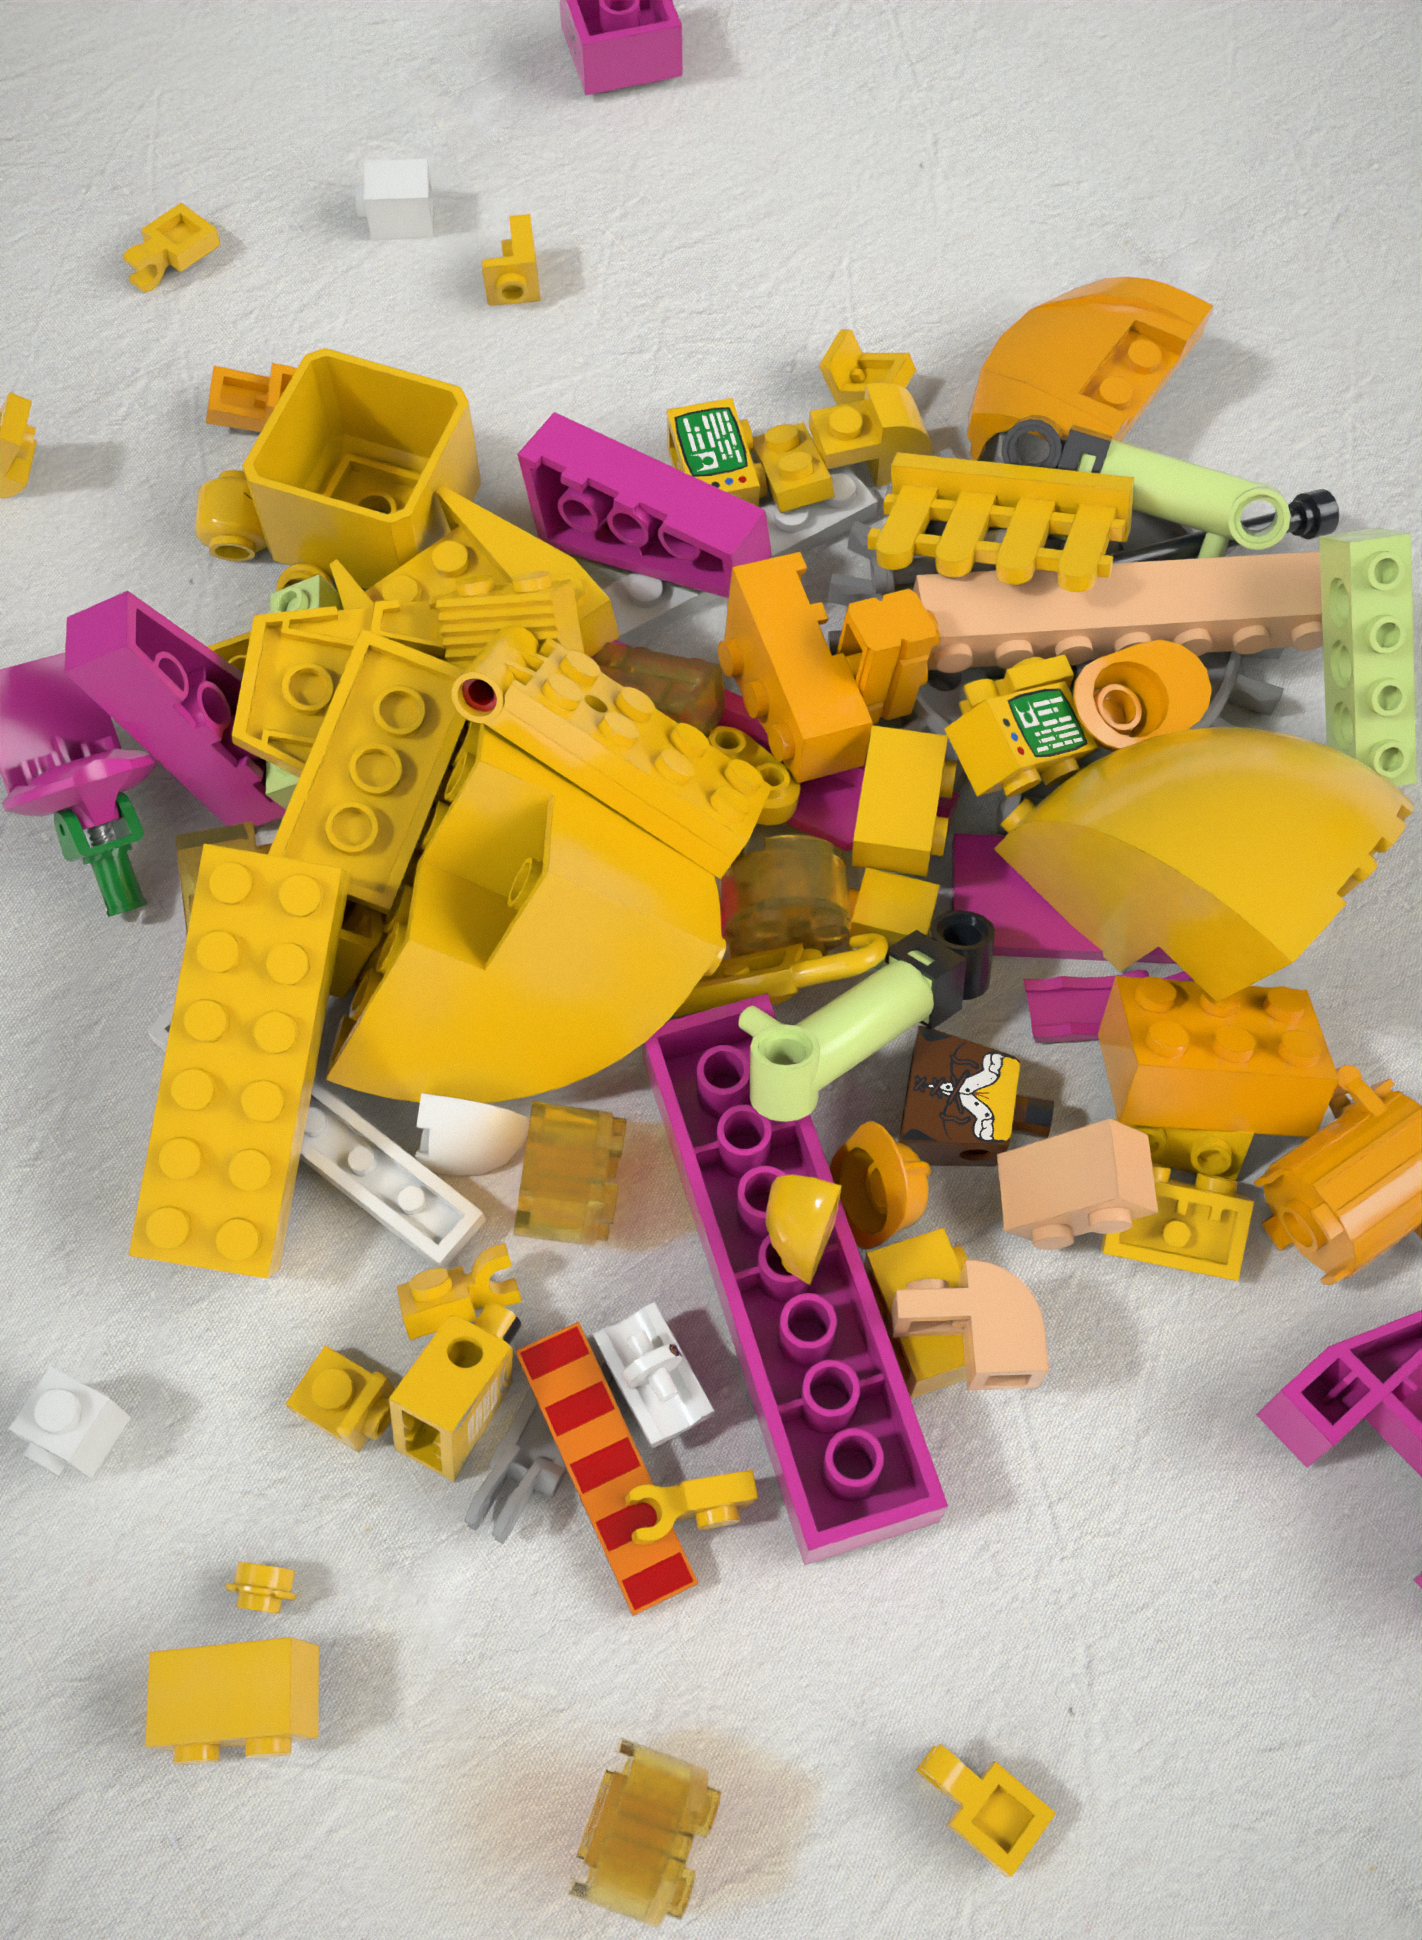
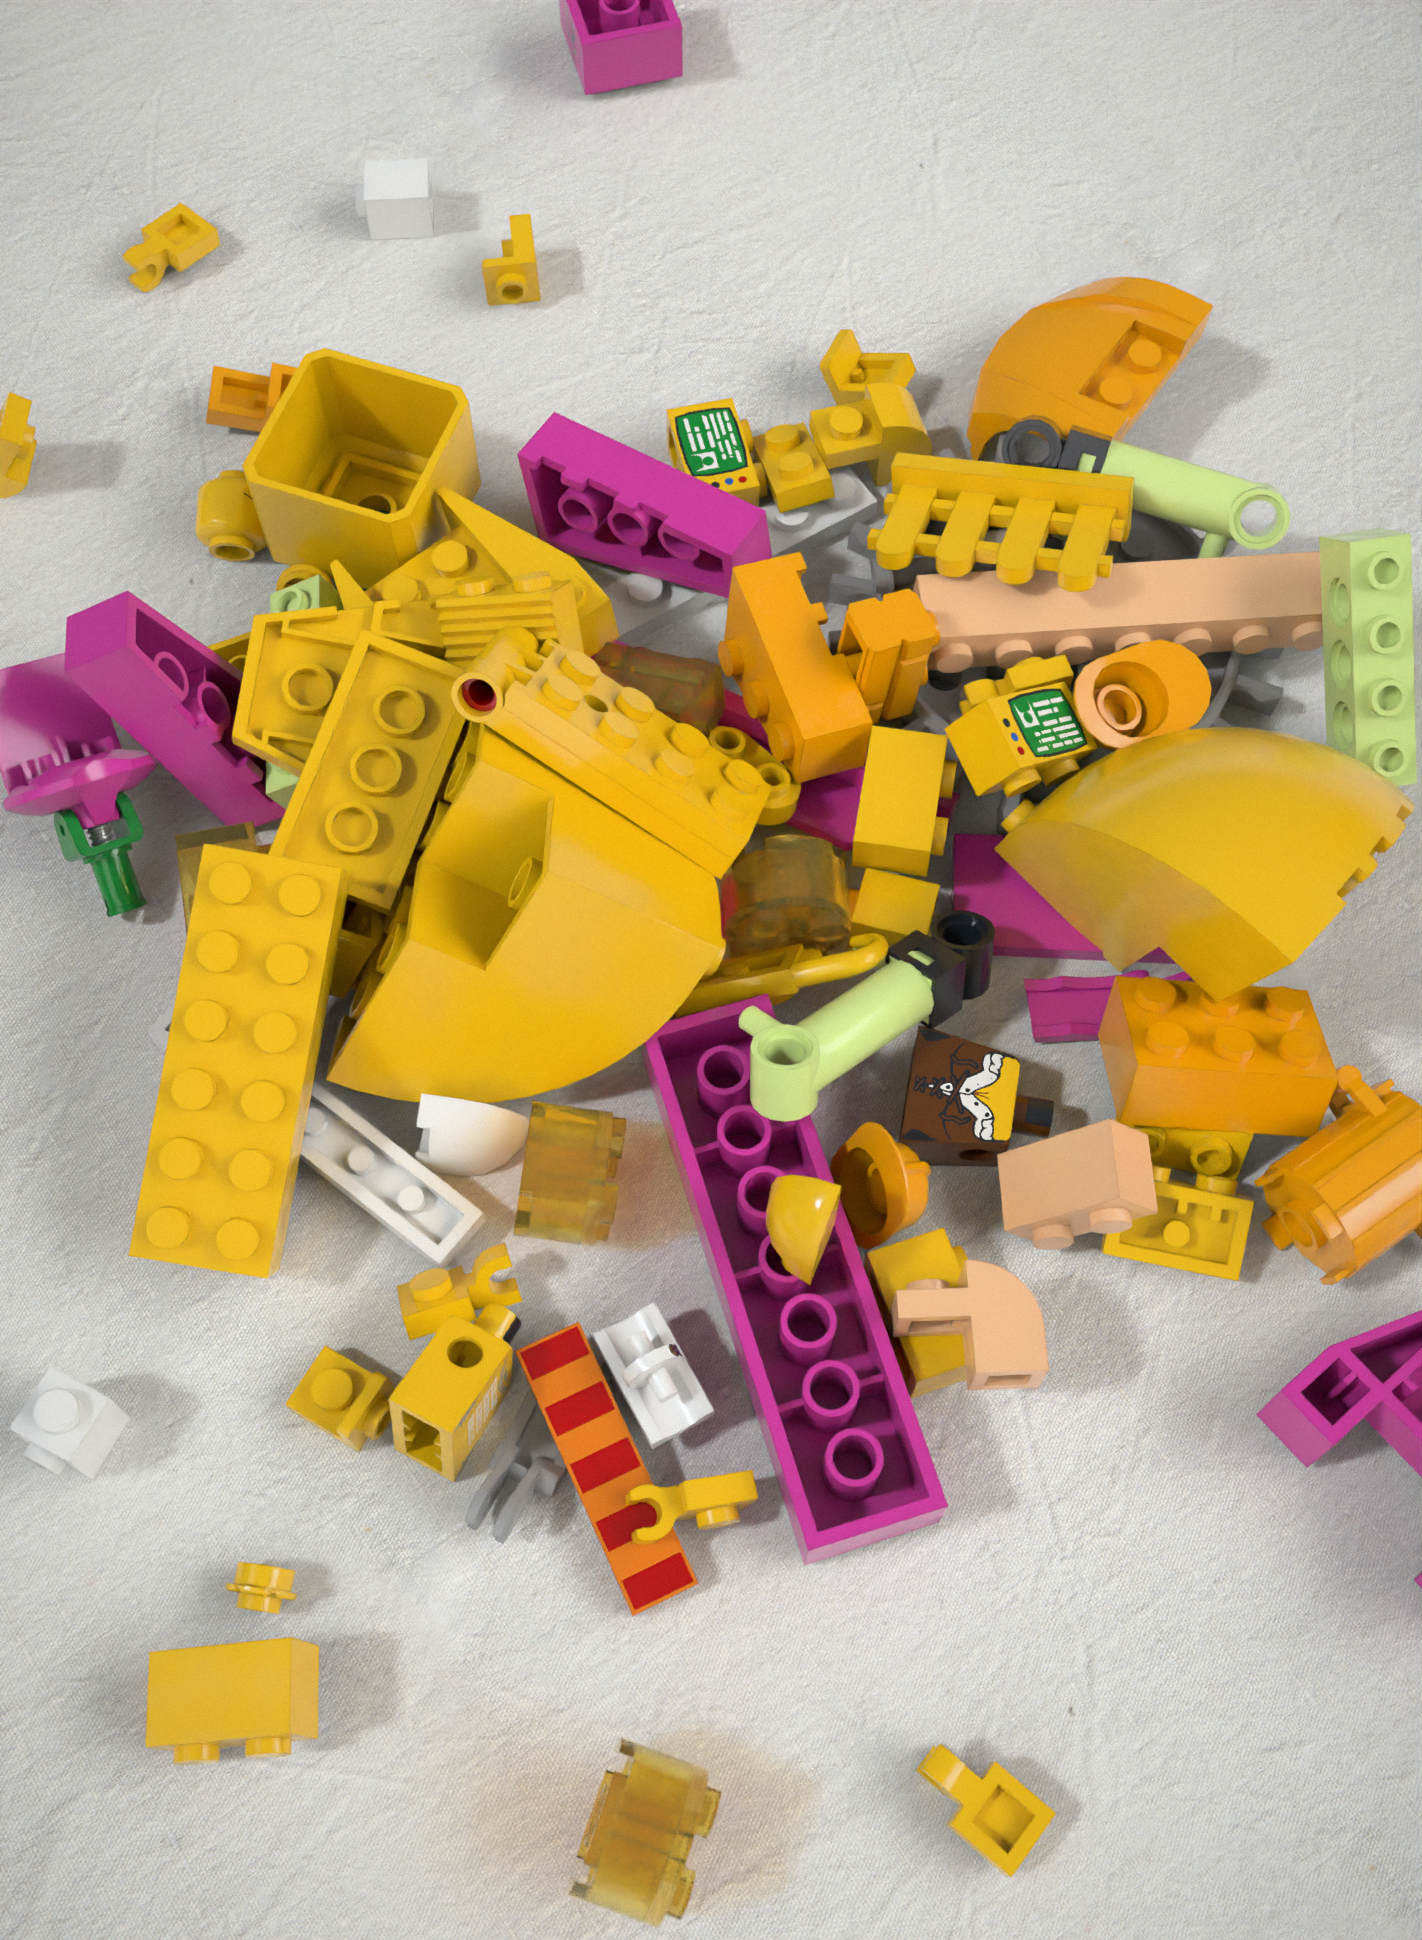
(1311, 514): black piece -> none

